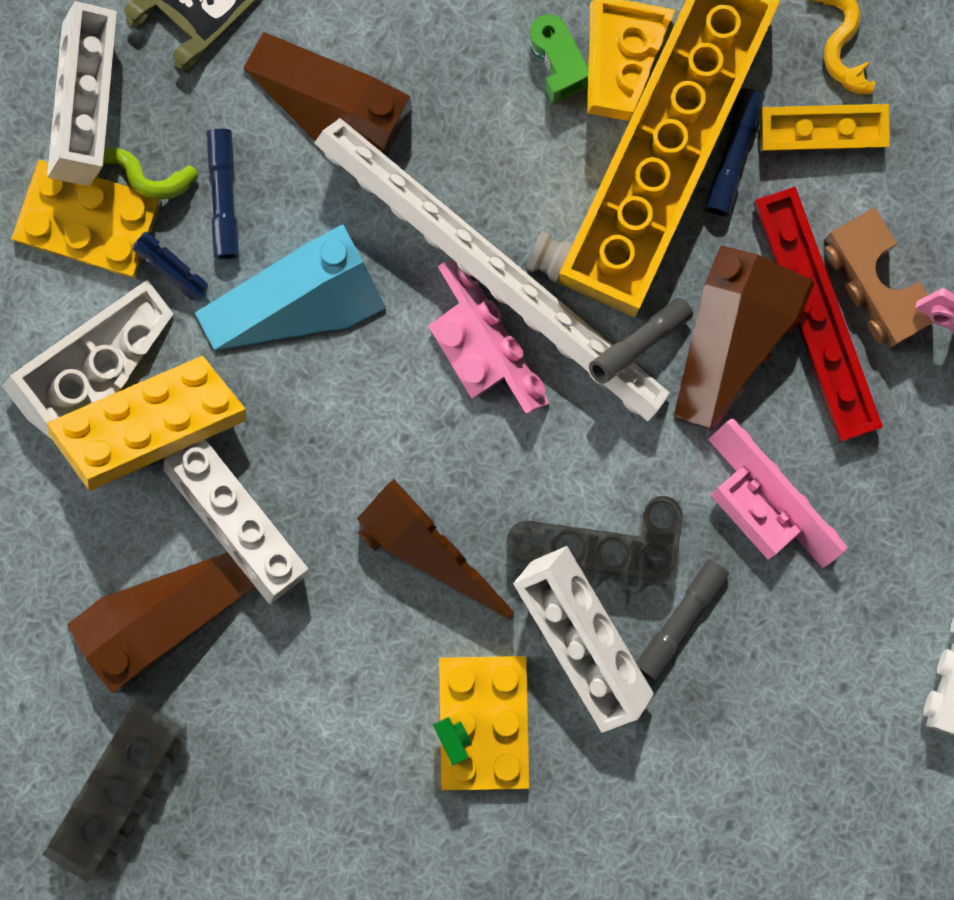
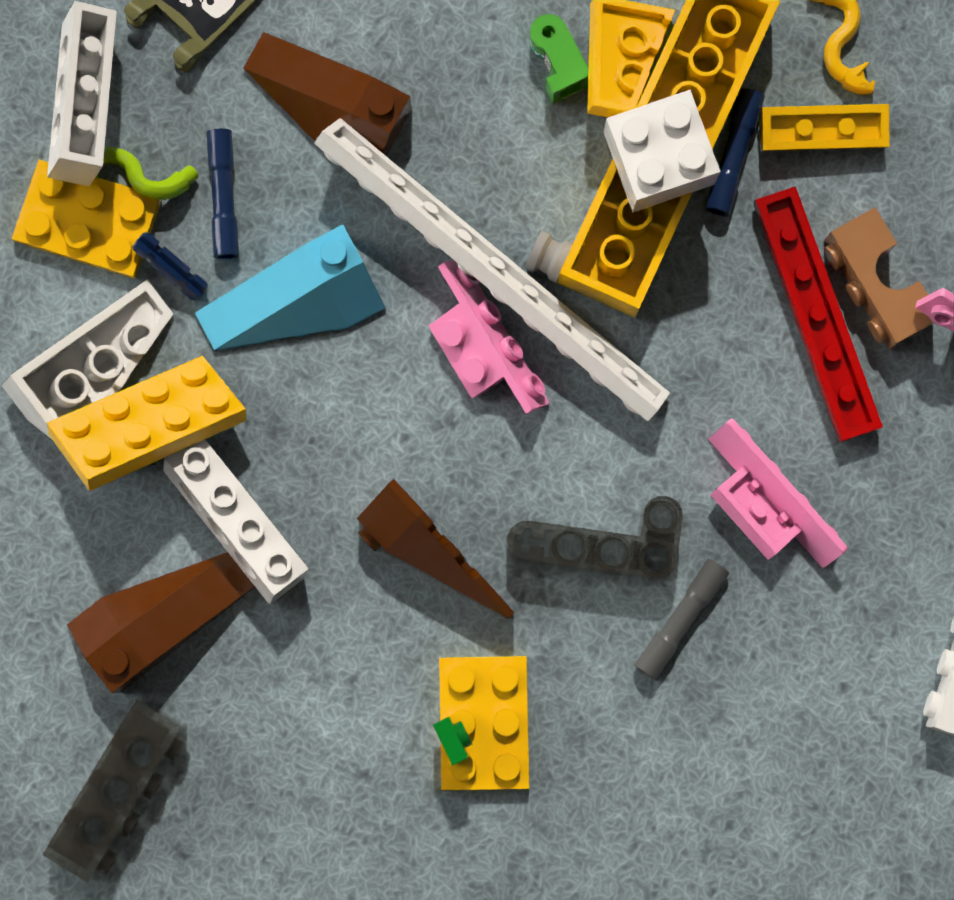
(584, 639): white brick -> none
(623, 353): dark grey piece -> none
(661, 151): none -> white brick
(739, 321): reddish brown wedge -> none

